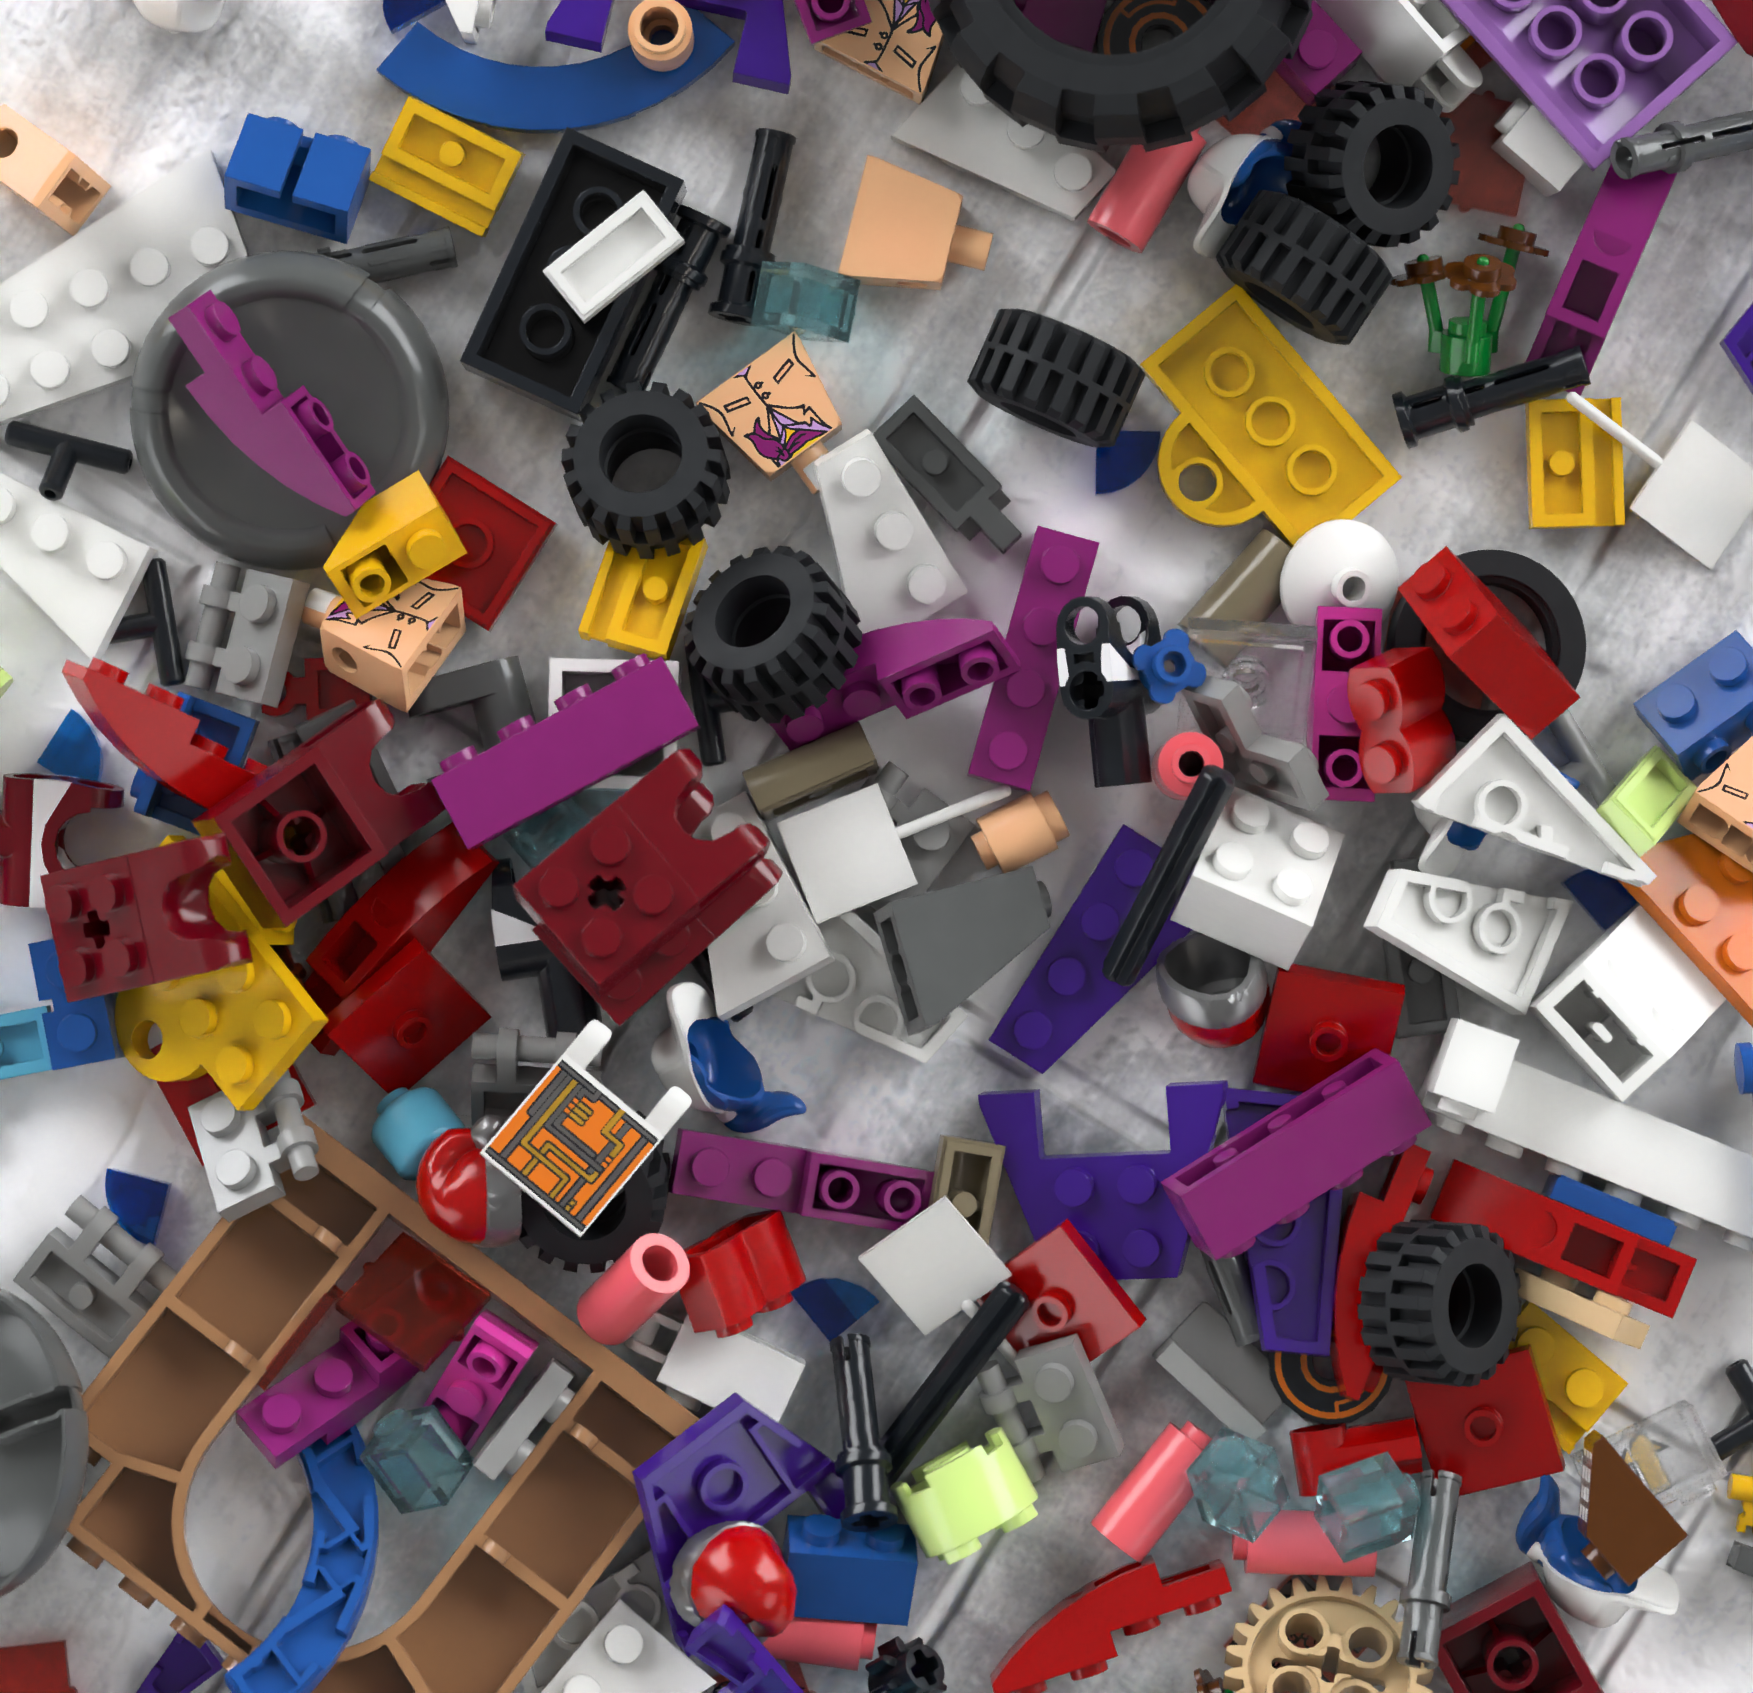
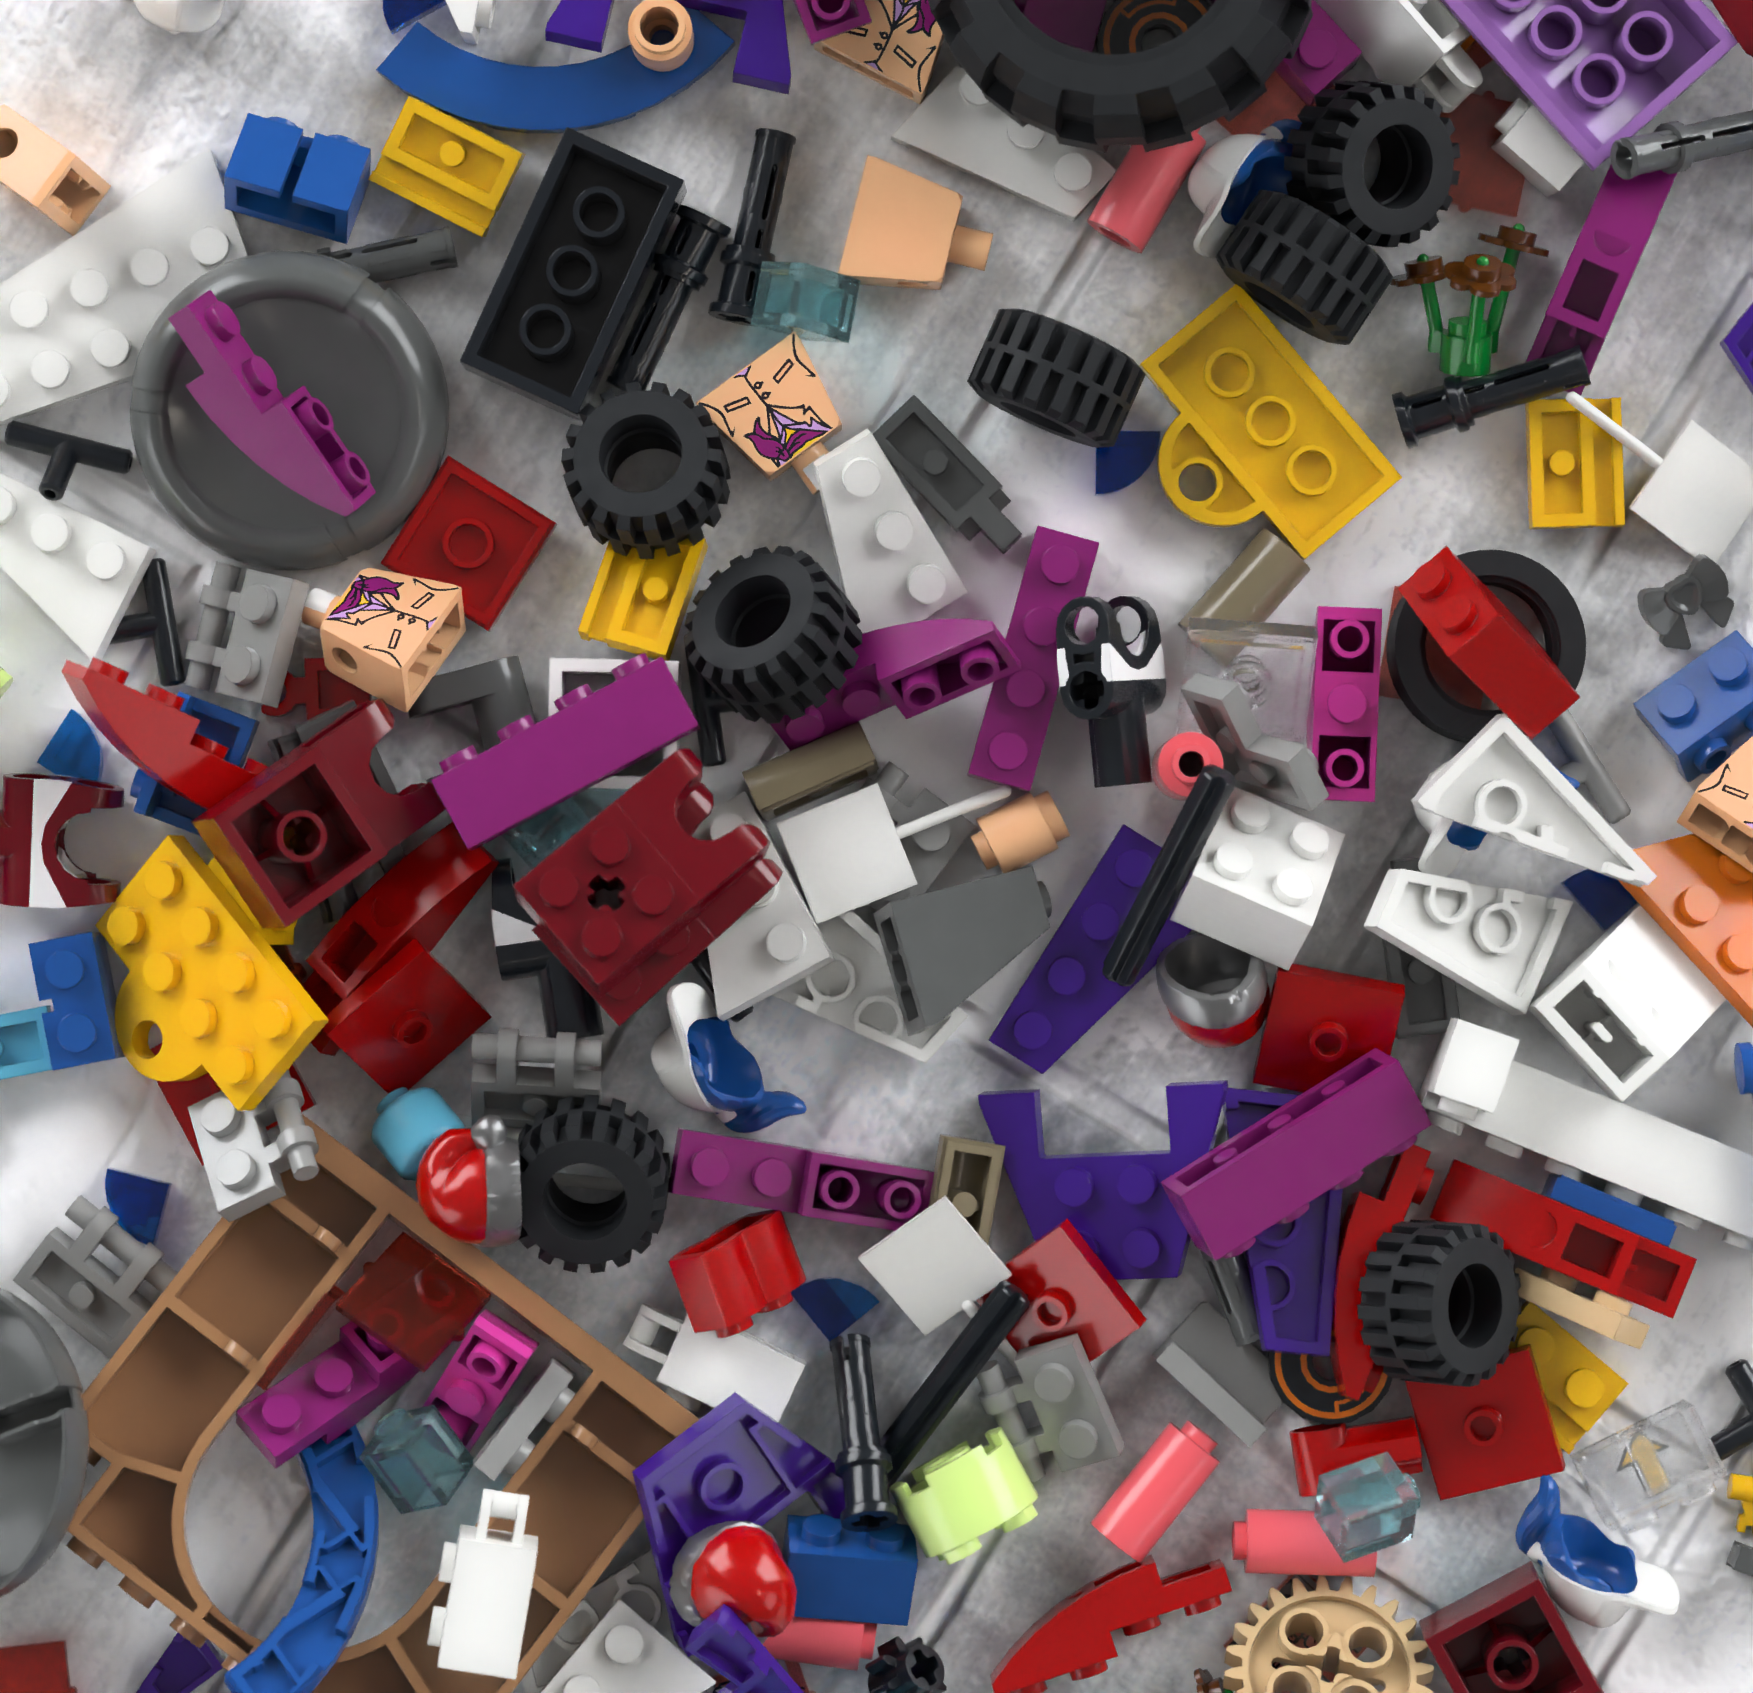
(141, 919): dark red brick -> none
(392, 545): yellow slope -> none
(488, 1591): none -> white brick
(577, 1140): flag -> none
(613, 256): white tile -> none
(633, 1289): coral brick -> none
(1151, 670): blue plate -> none
(1238, 1484): clear light blue brick -> none
(1326, 559): white dish -> none
(1401, 719): red brick -> none
(1426, 1593): dark grey pin -> none
(1620, 1515): reddish brown slope -> none
(1647, 800): yellowish green tile -> none
(1700, 586): none -> dark grey piece

